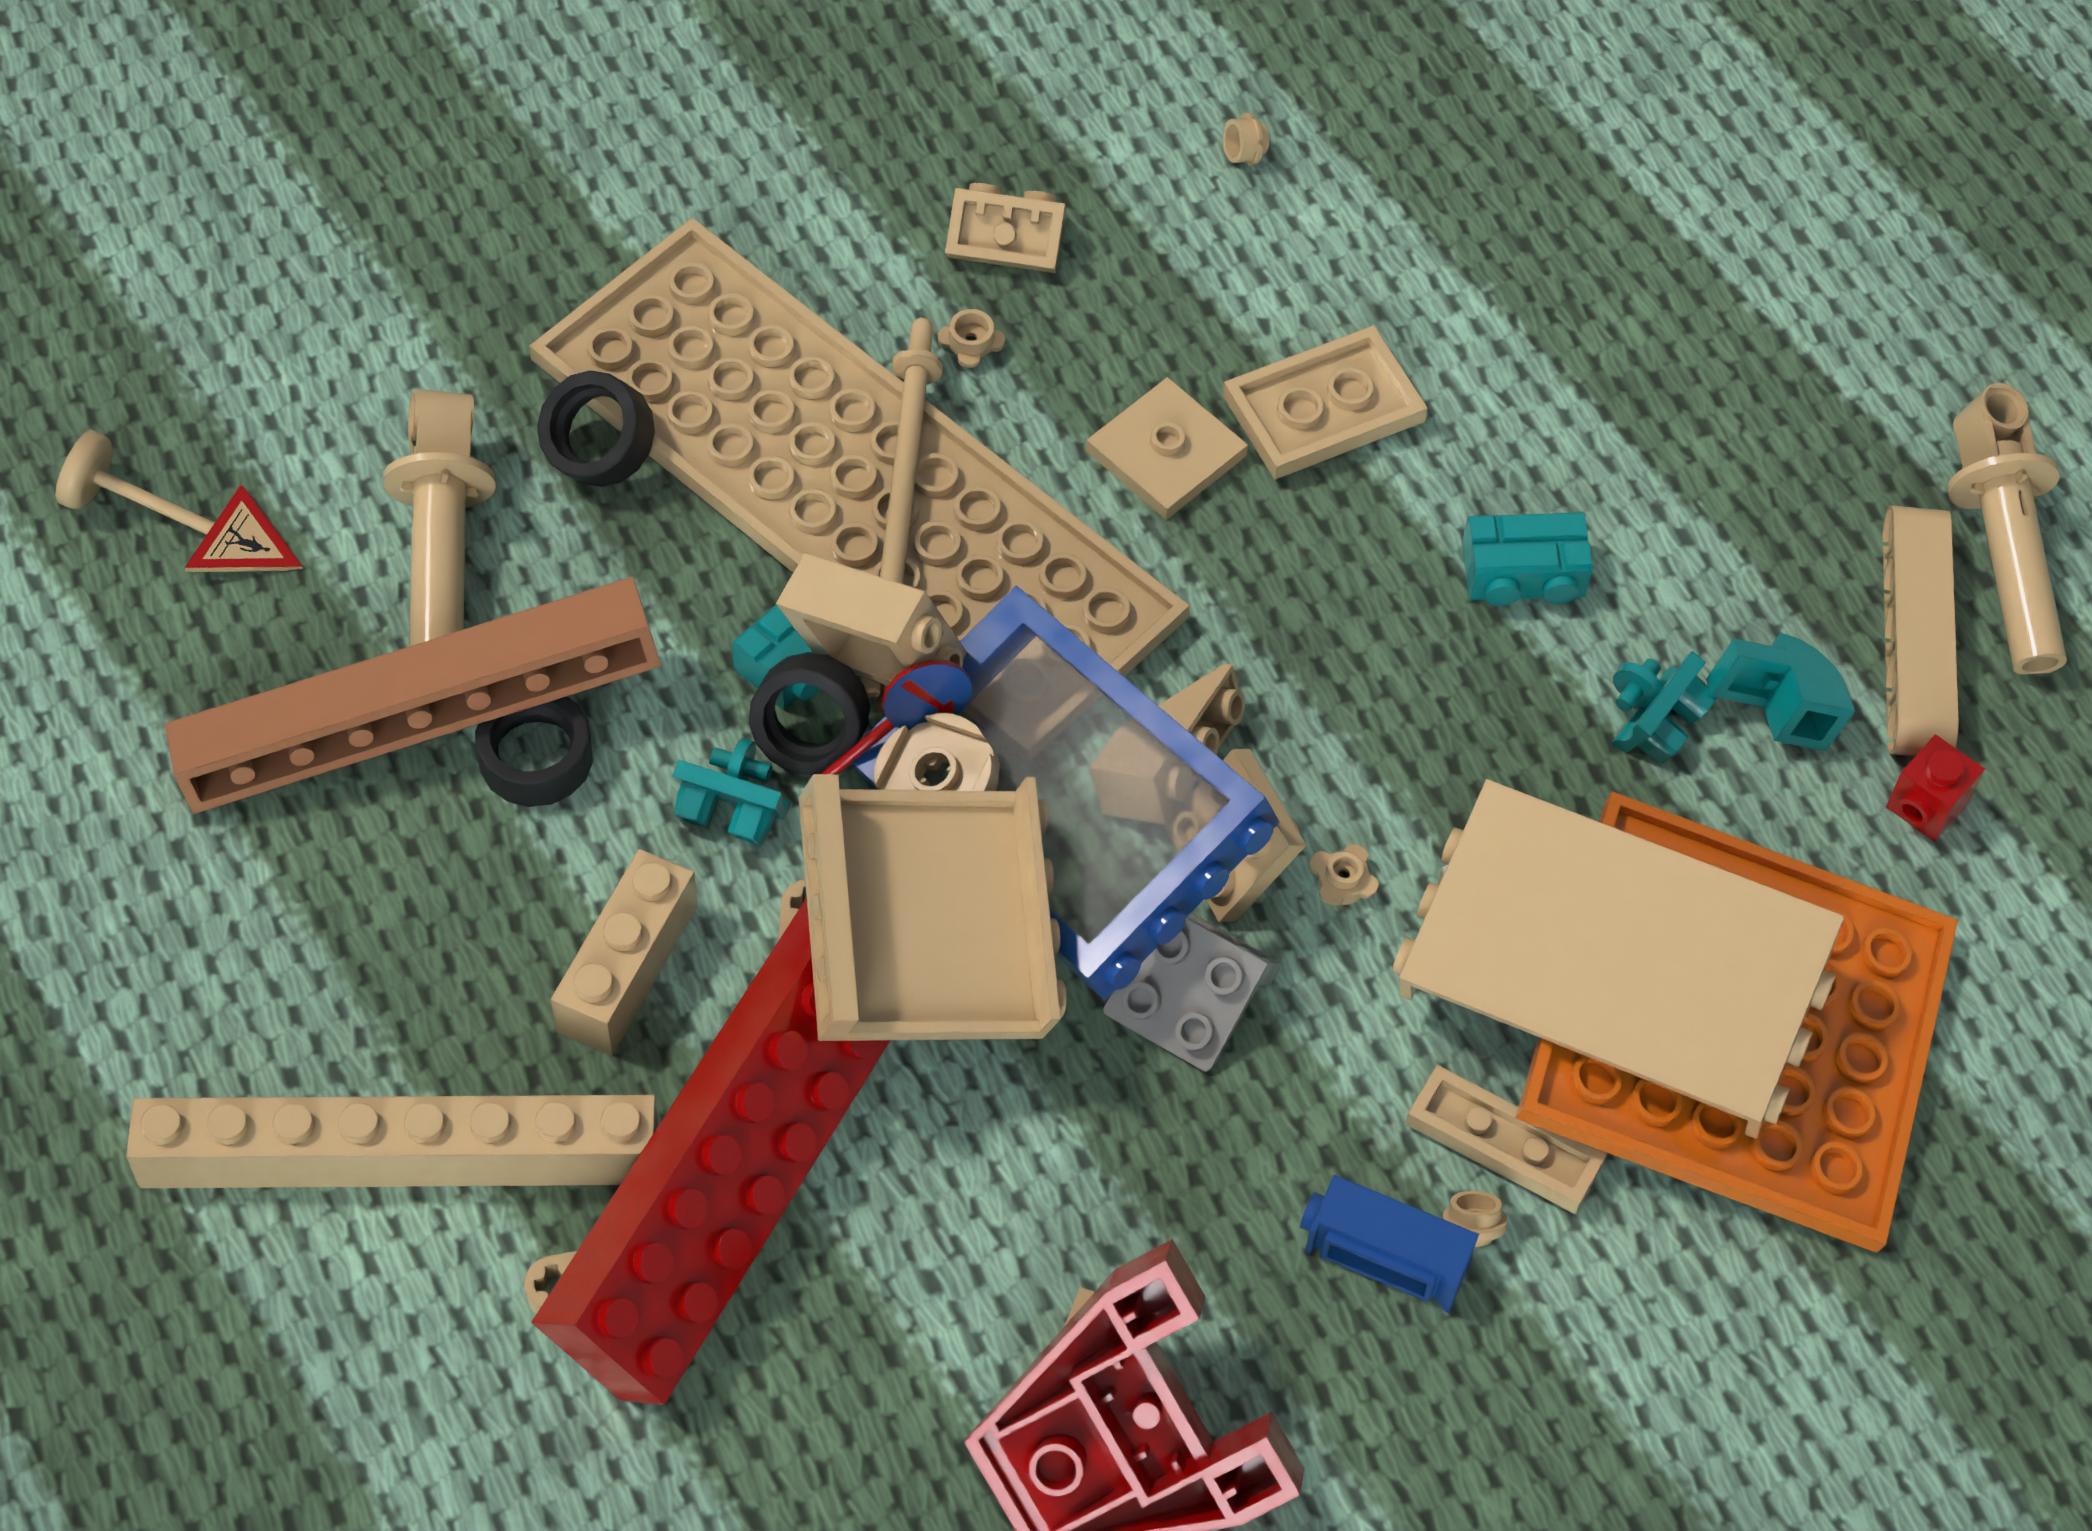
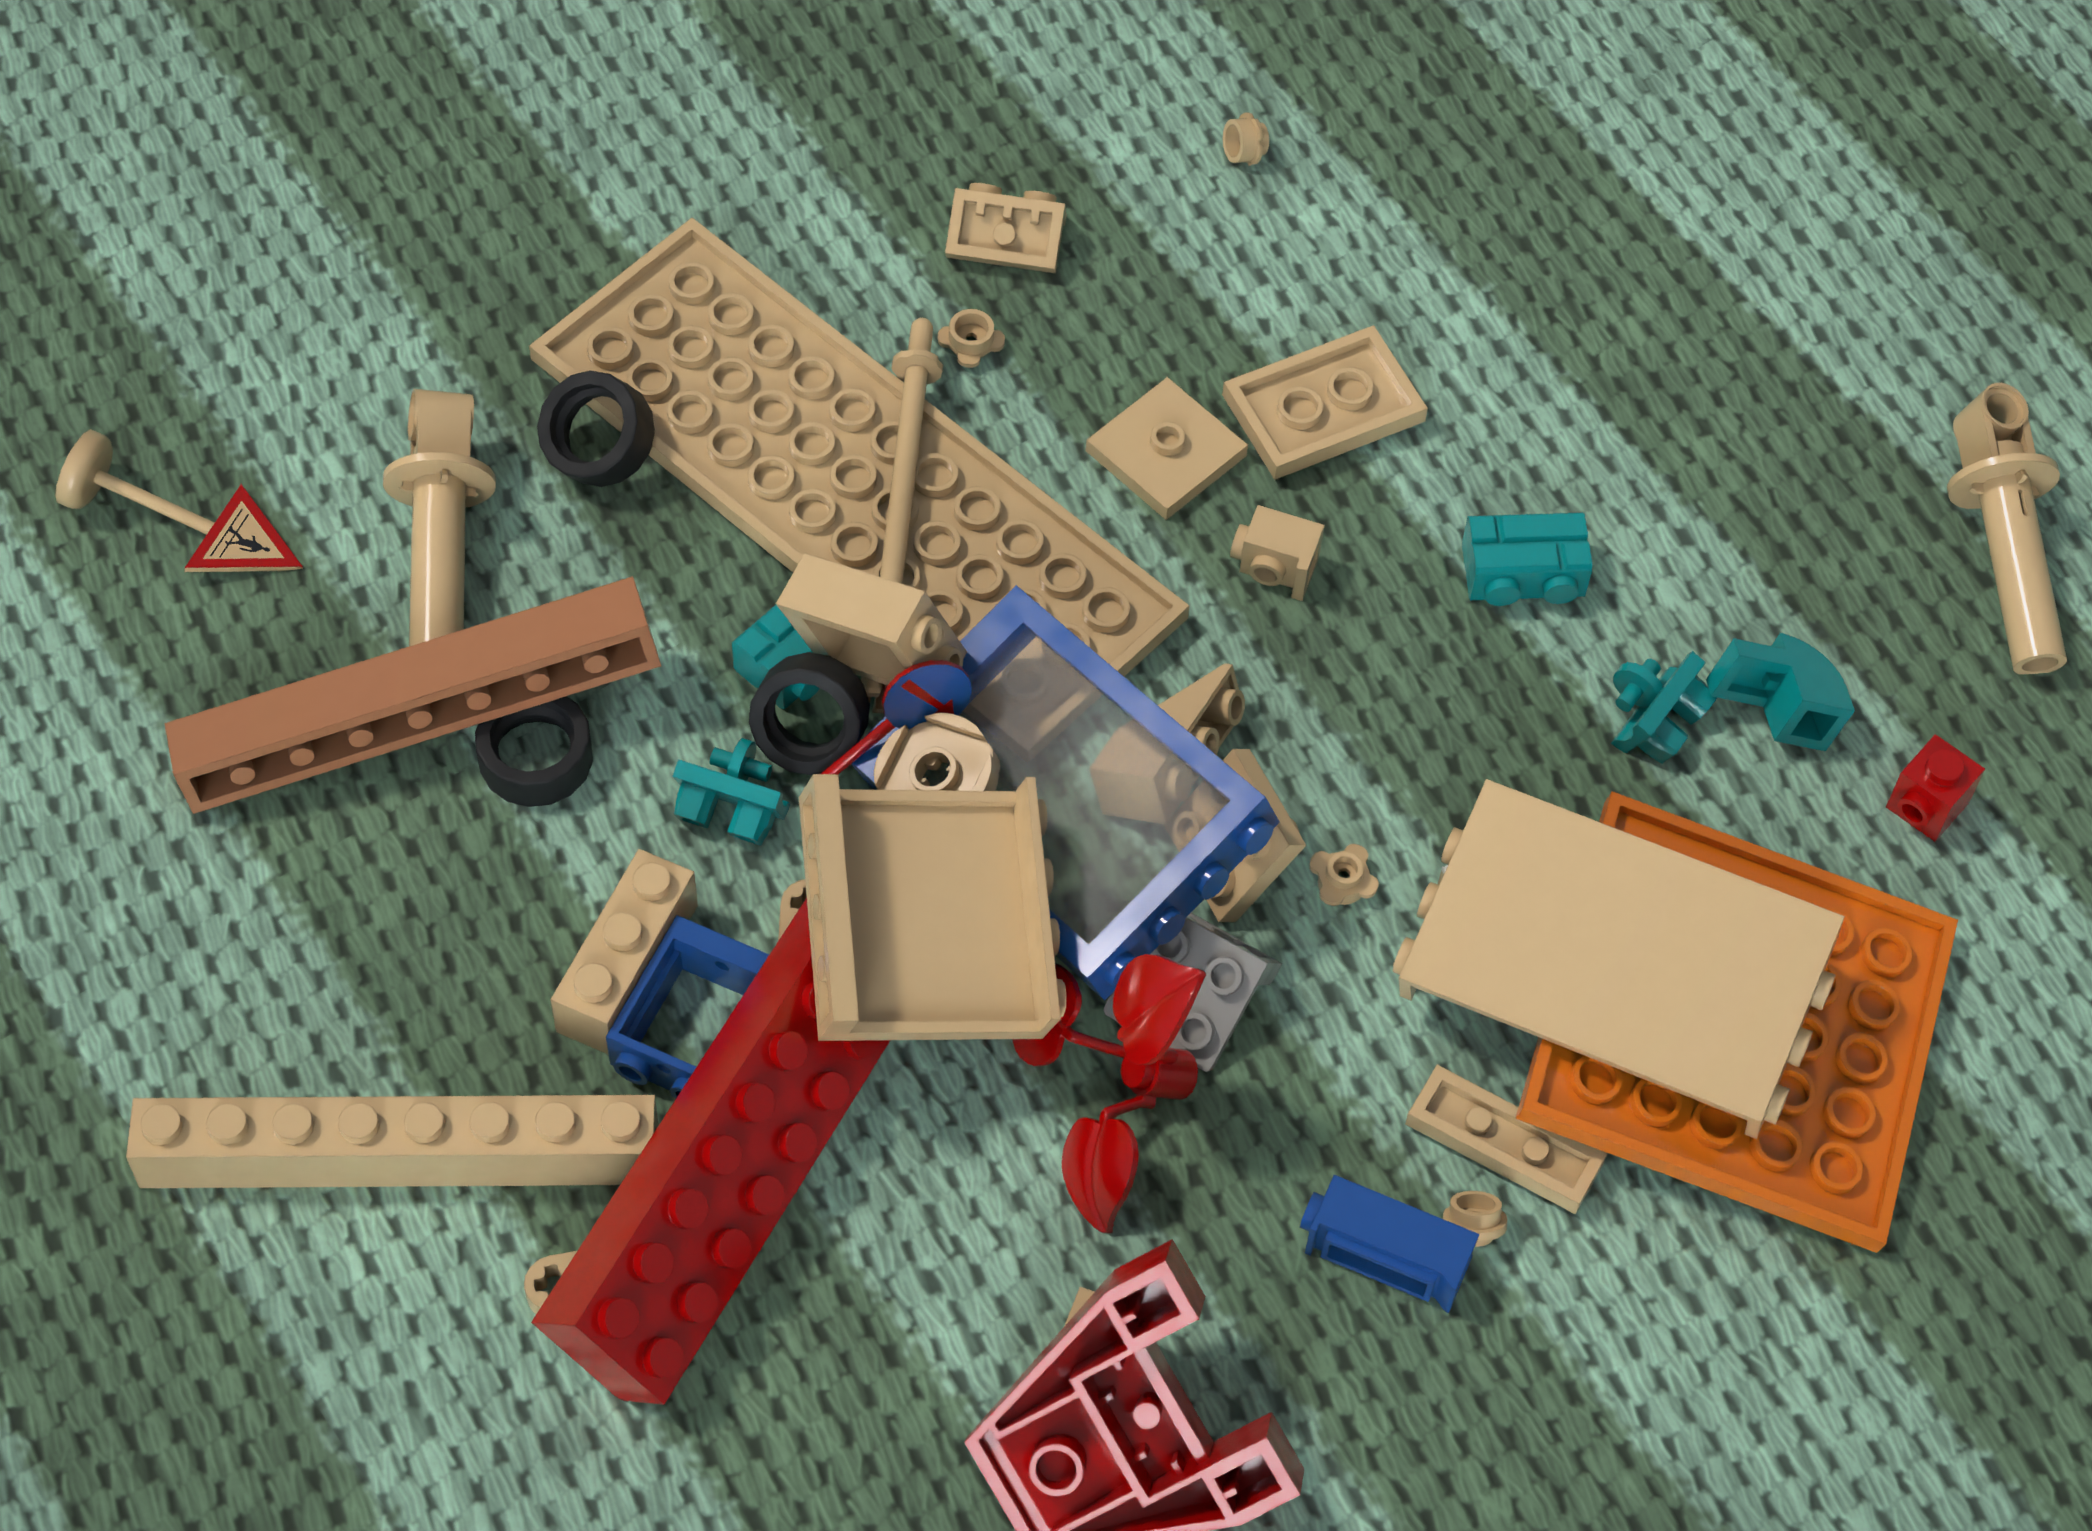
(695, 951): none -> blue window
(1151, 1008): none -> red plant
(1278, 549): none -> tan brick
(1921, 628): tan beam -> none

